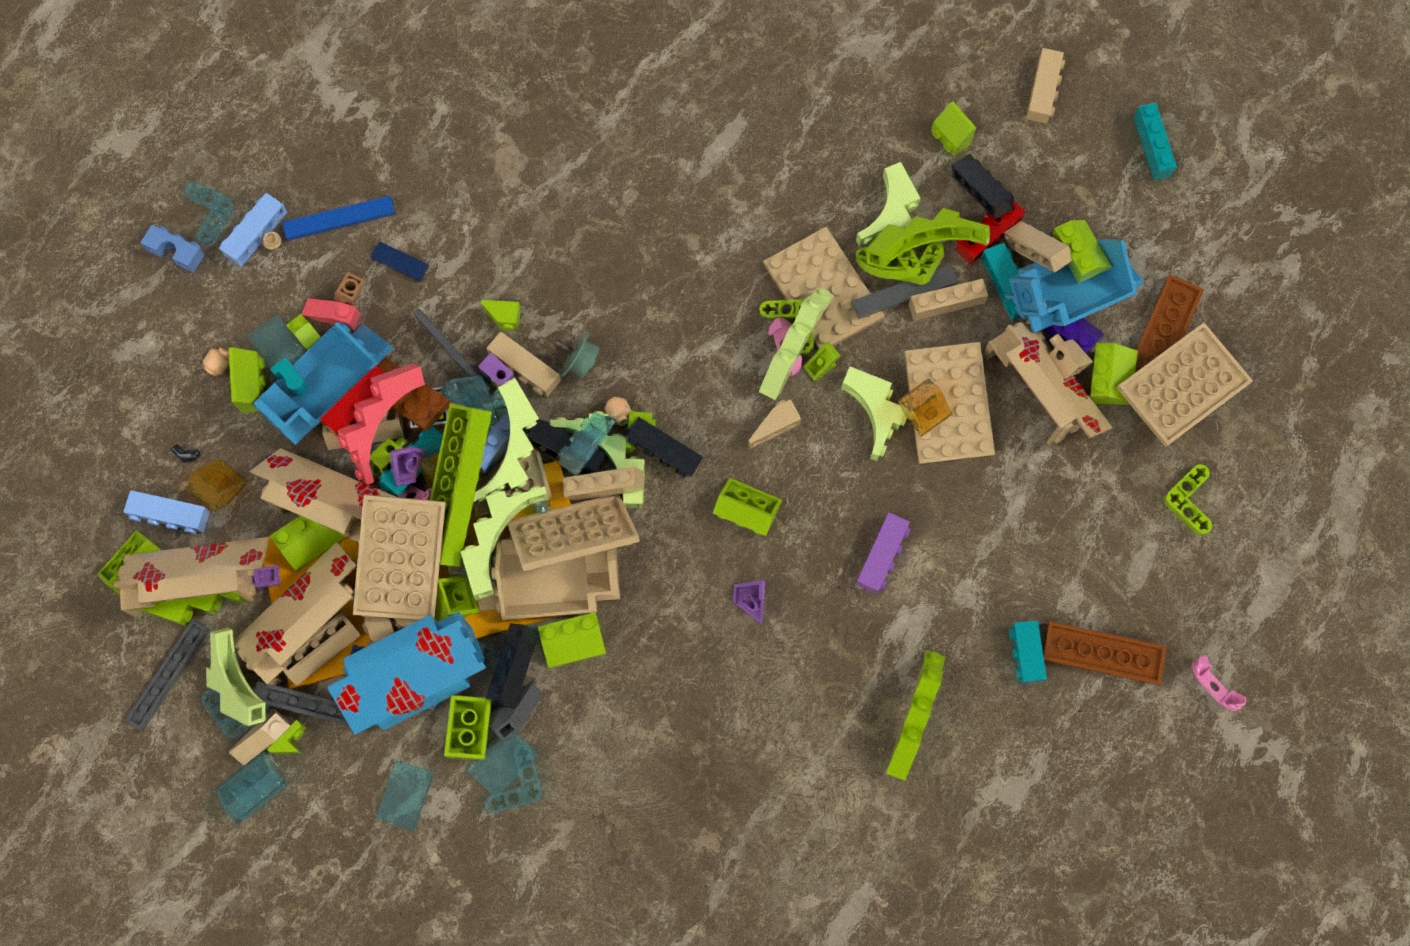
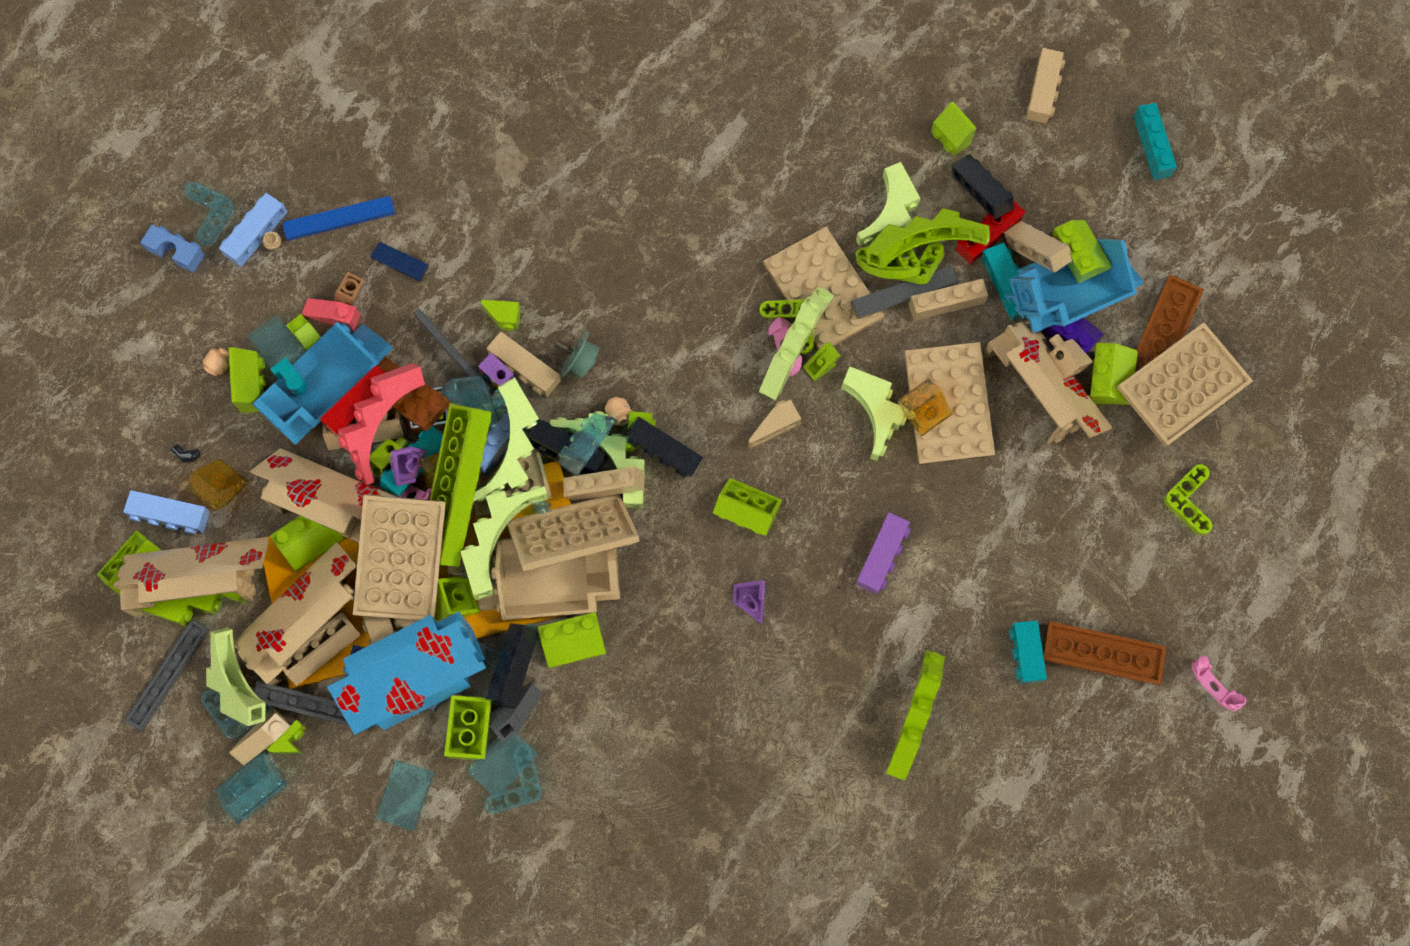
(266, 577): medium lavender bracket -> none

